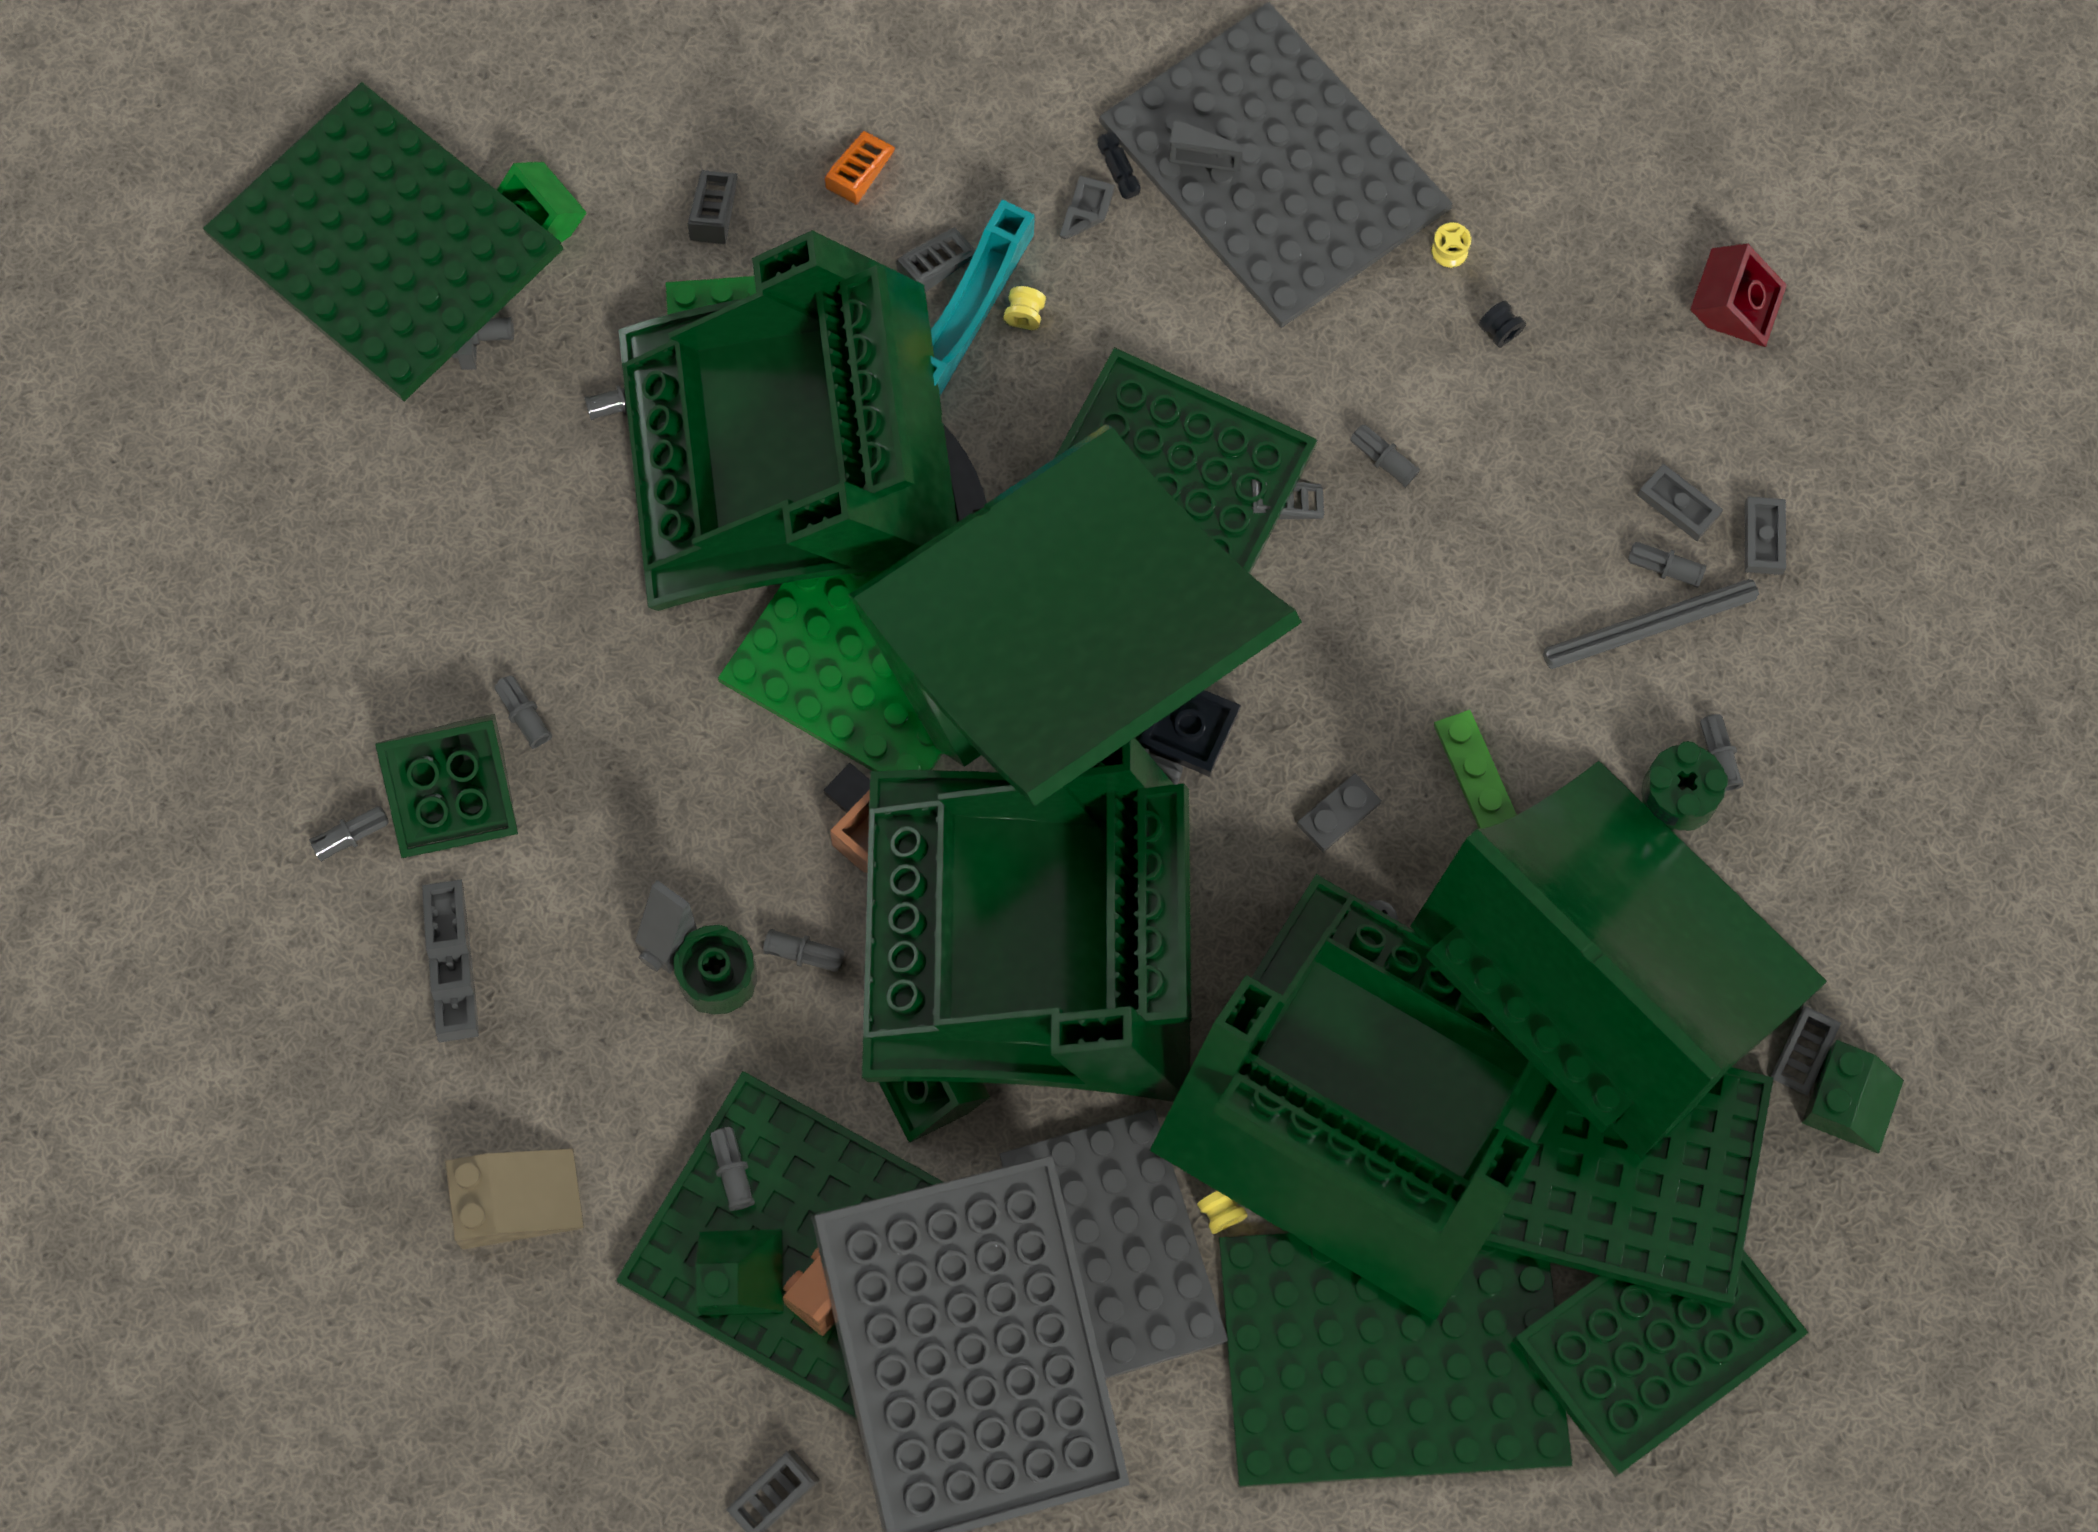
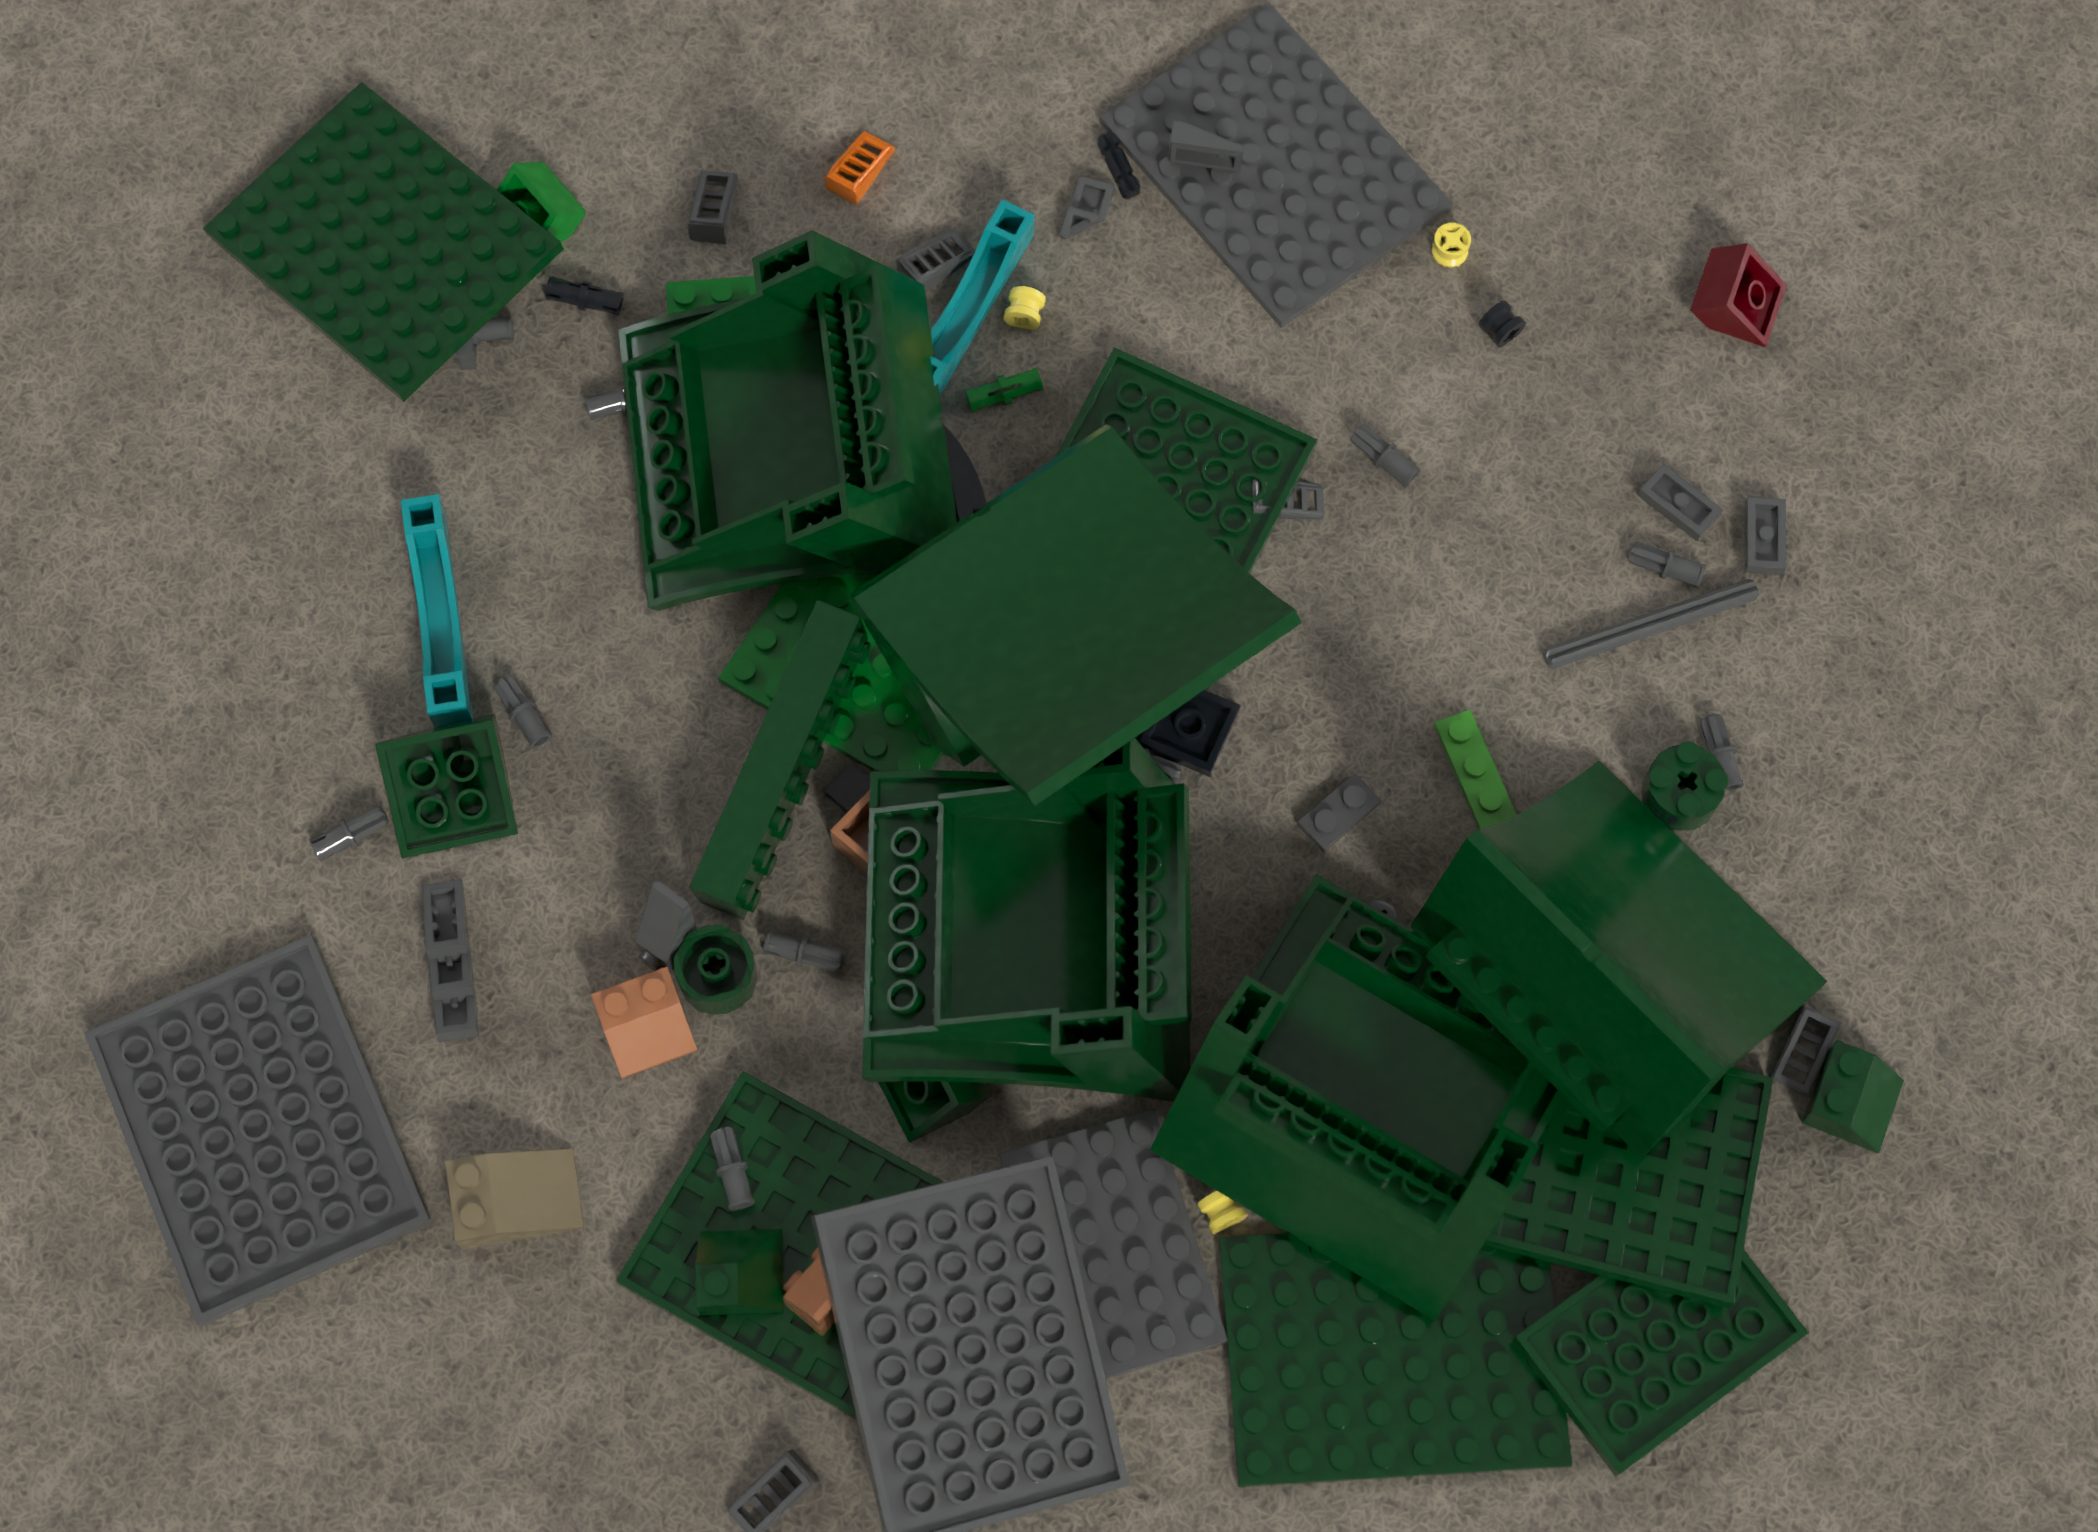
(256, 1130): none -> dark grey plate
(438, 610): none -> teal arch
(584, 295): none -> black pin
(644, 1022): none -> nougat slope
(781, 761): none -> dark green brick
(1029, 382): none -> green pin

